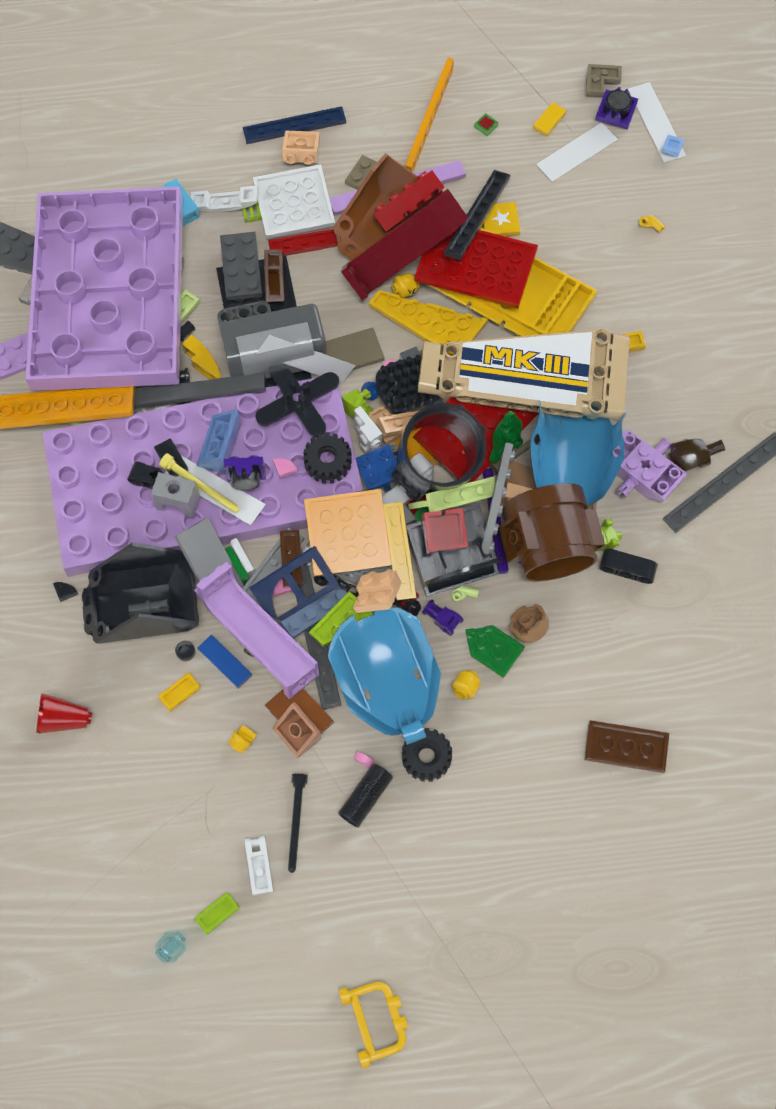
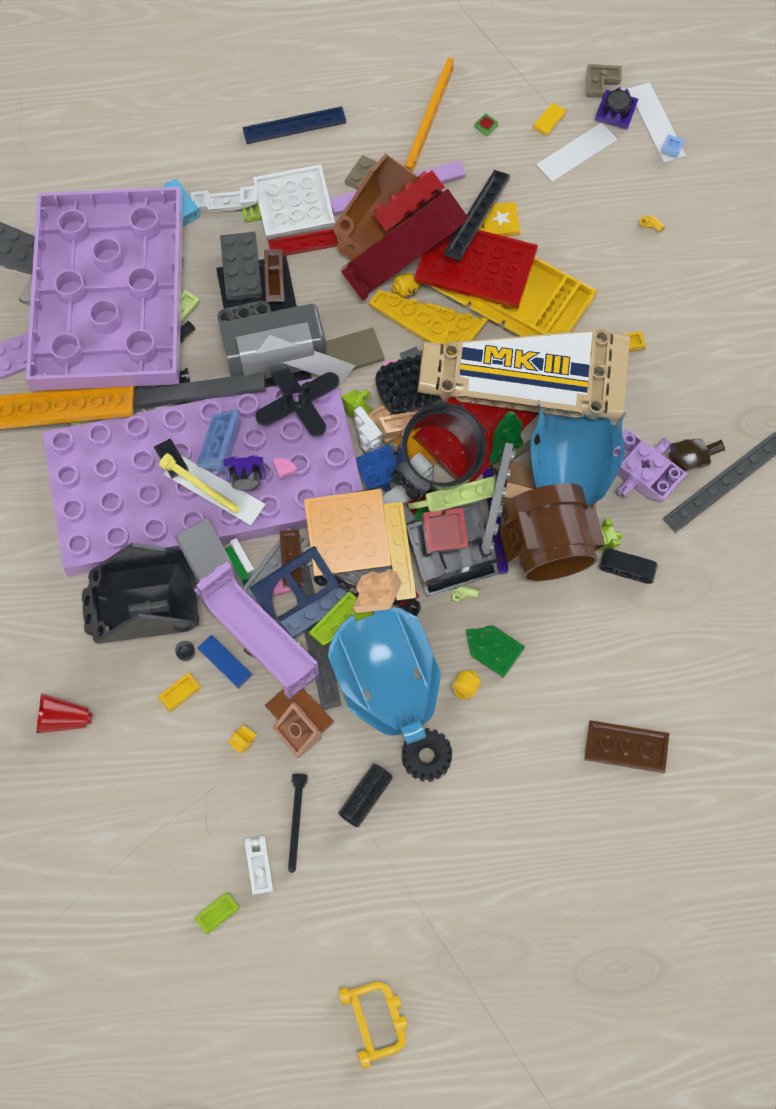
(64, 591): black tile -> none
(143, 475): black piece -> none
(170, 947): clear light blue head -> none
(185, 499): light grey piece -> none
(201, 358): yellow slope -> none
(300, 147): light nougat plate -> none
(330, 470): black tyre -> none
(363, 759): bright pink tile -> none
(370, 386): blue tile -> none
(444, 618): dark purple connector -> none
(529, 623): medium nougat cylinder -> none

